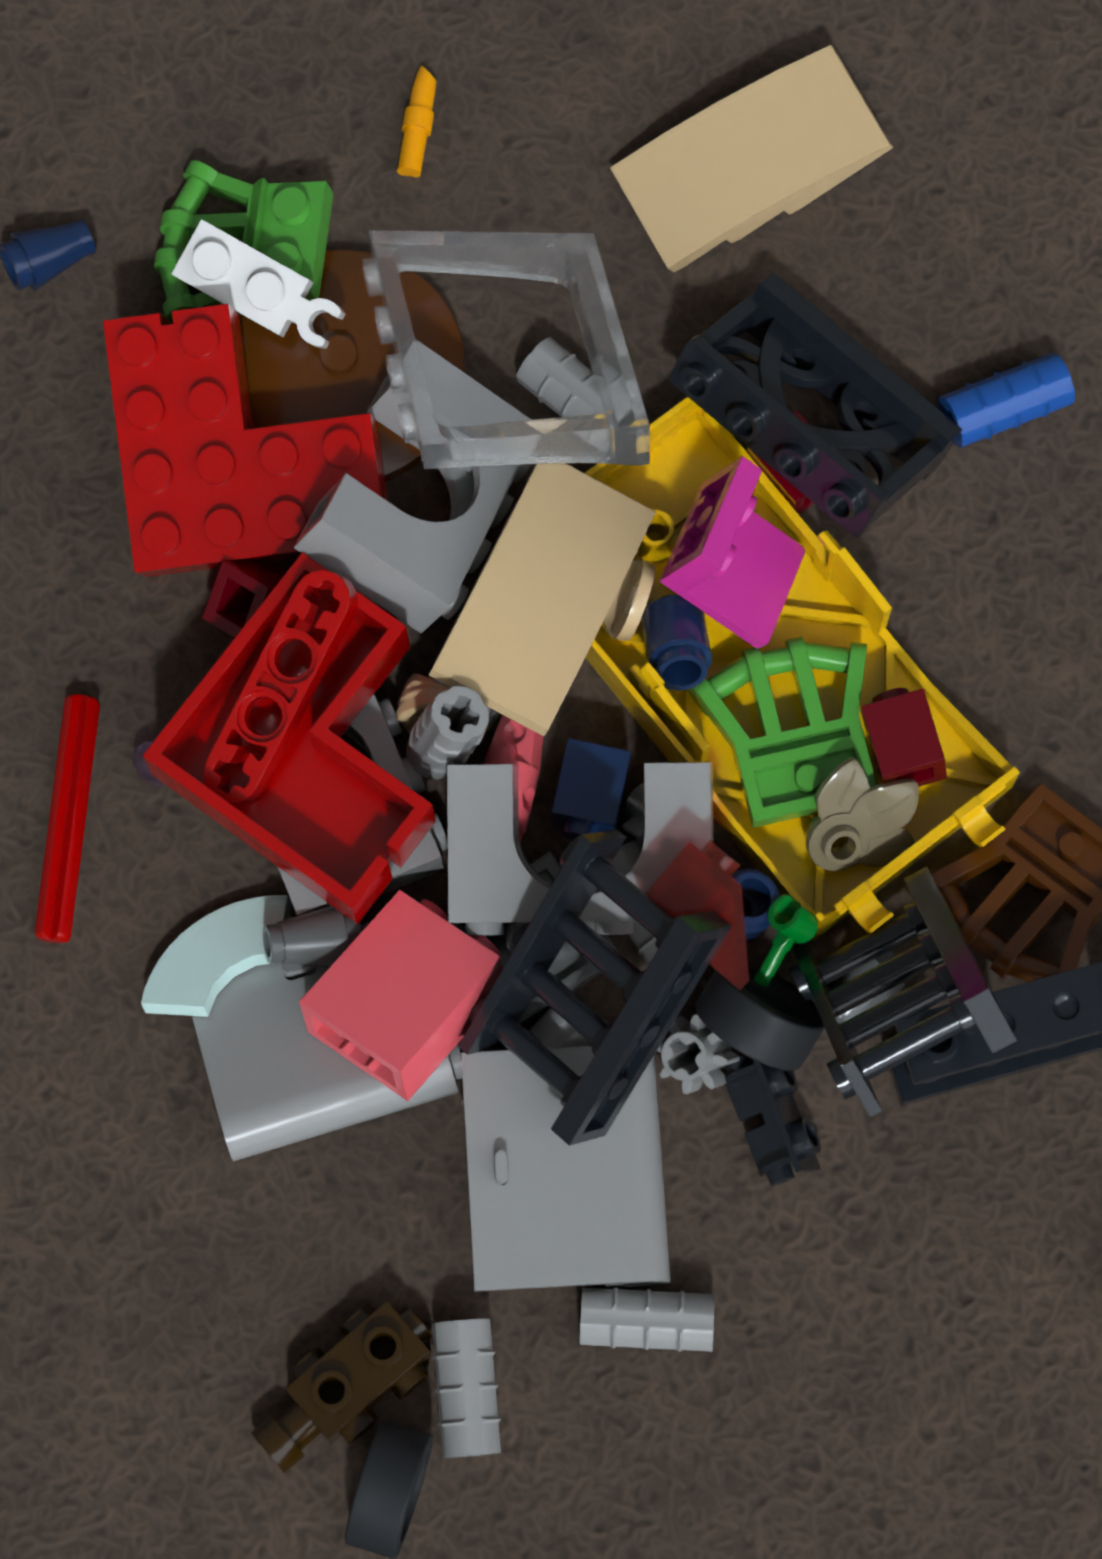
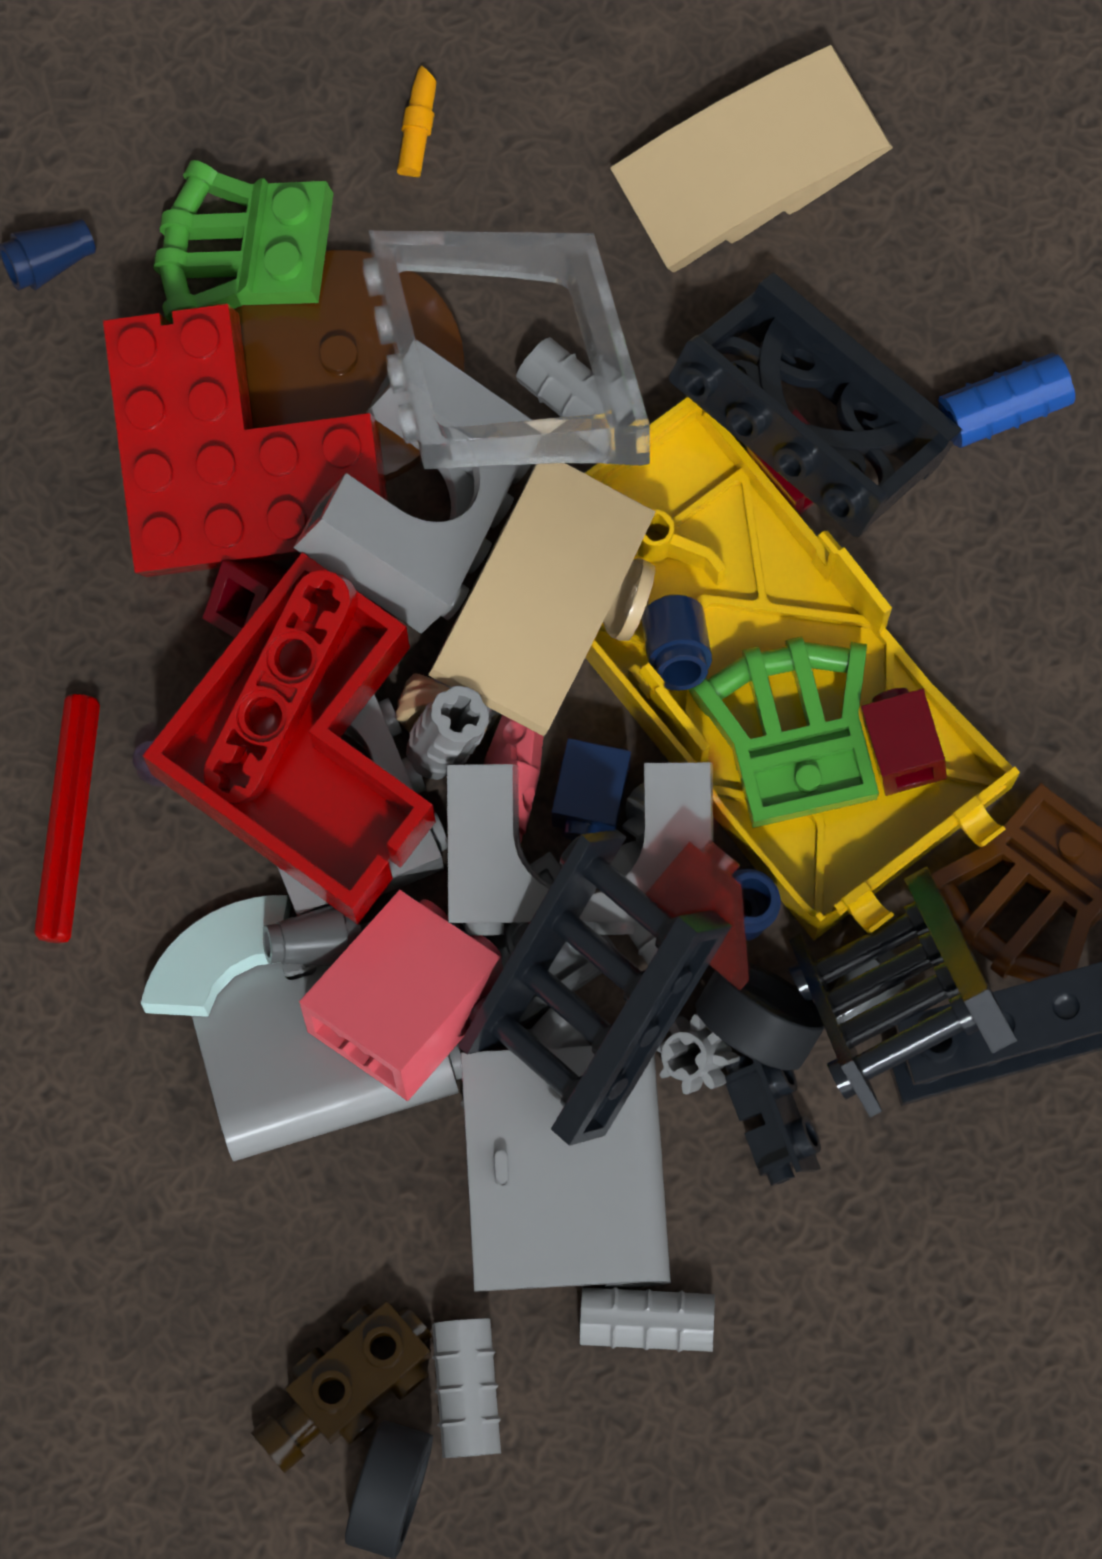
(252, 283): white plate -> none
(732, 558): dark pink bracket -> none
(793, 925): green hand -> none
(865, 814): dark tan plate -> none

